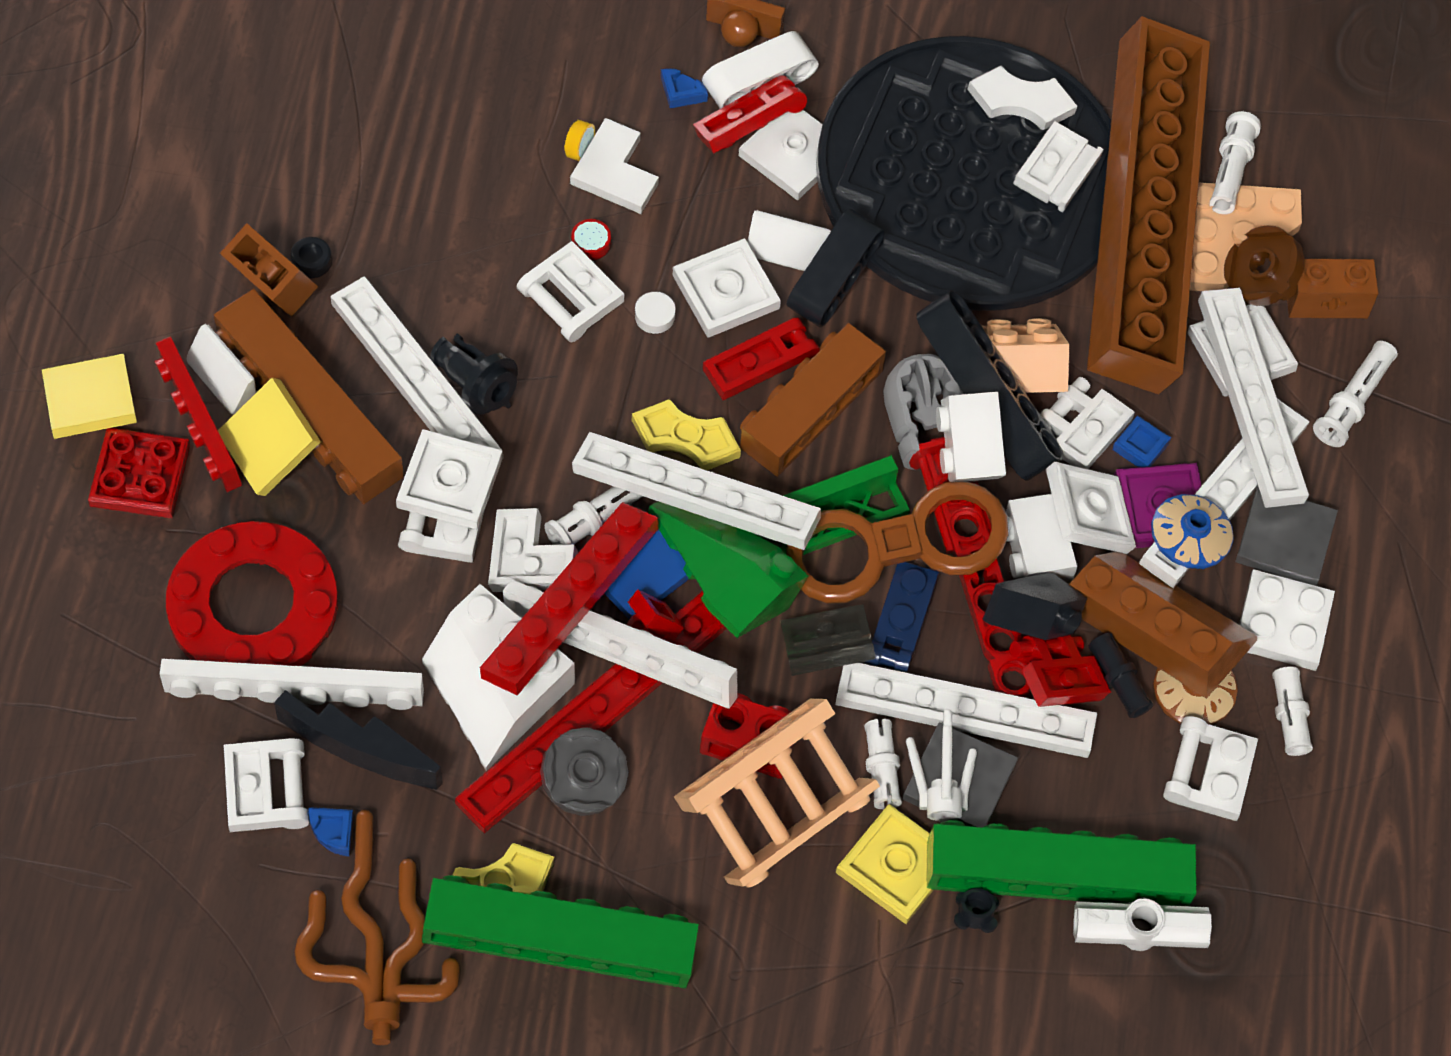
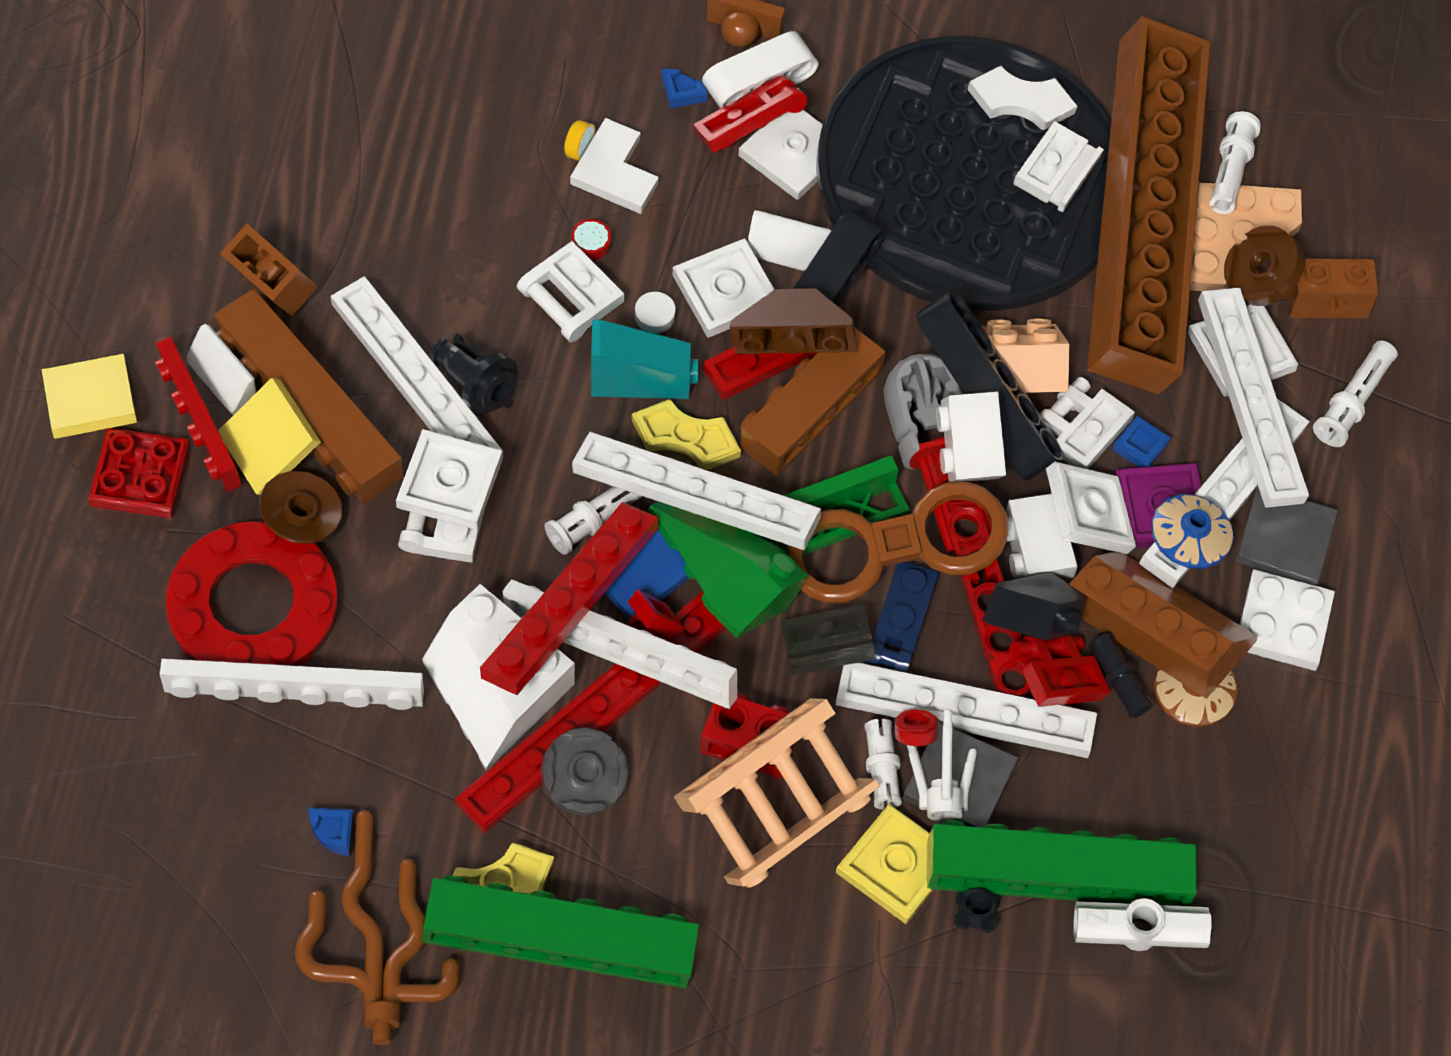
(251, 788): white plate -> none
(305, 495): none -> reddish brown dish
(312, 256): black tile -> none
(371, 747): black slope -> none
(518, 554): white plate -> none
(639, 363): none -> teal slope
(793, 324): none -> reddish brown slope
(916, 727): none -> red tile
(1224, 773): white plate -> none
(1292, 711): white pin -> none

